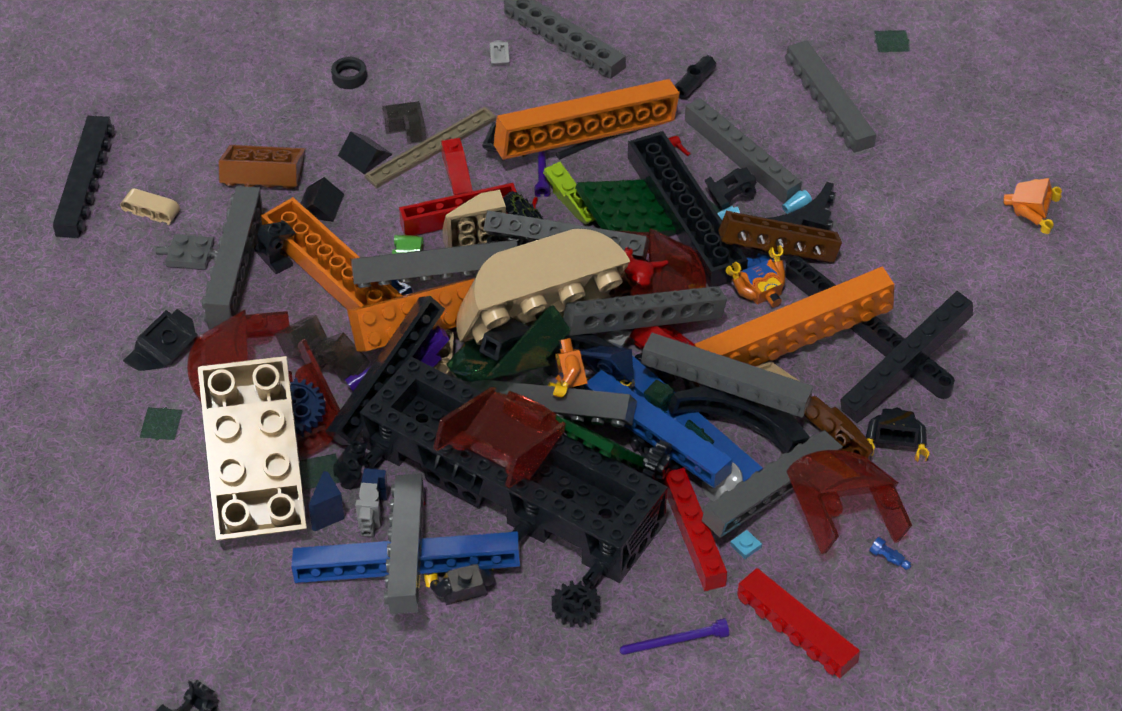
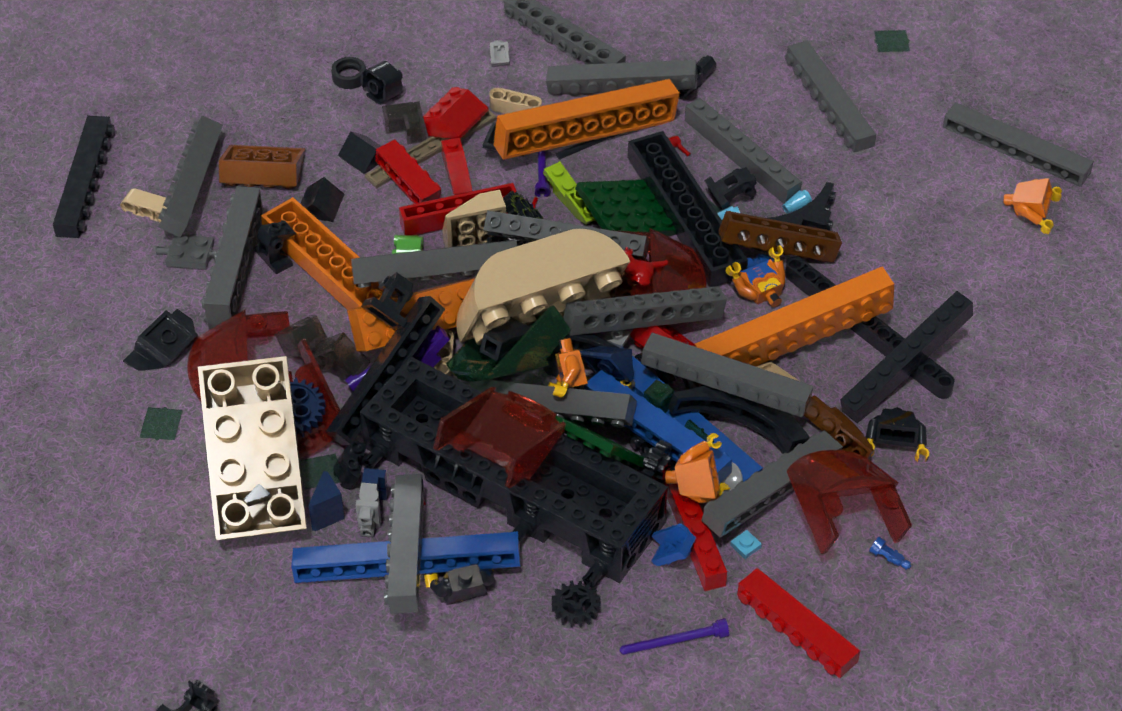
(190, 176): none -> dark grey brick
(257, 495): none -> slope
(382, 82): none -> black brick
(387, 309): none -> black tile
(407, 173): none -> red brick
(454, 114): none -> red slope
(510, 101): none -> tan beam
(616, 76): none -> dark grey brick
(674, 544): none -> blue bracket
(697, 472): none -> orange torso
(1018, 144): none -> dark grey brick

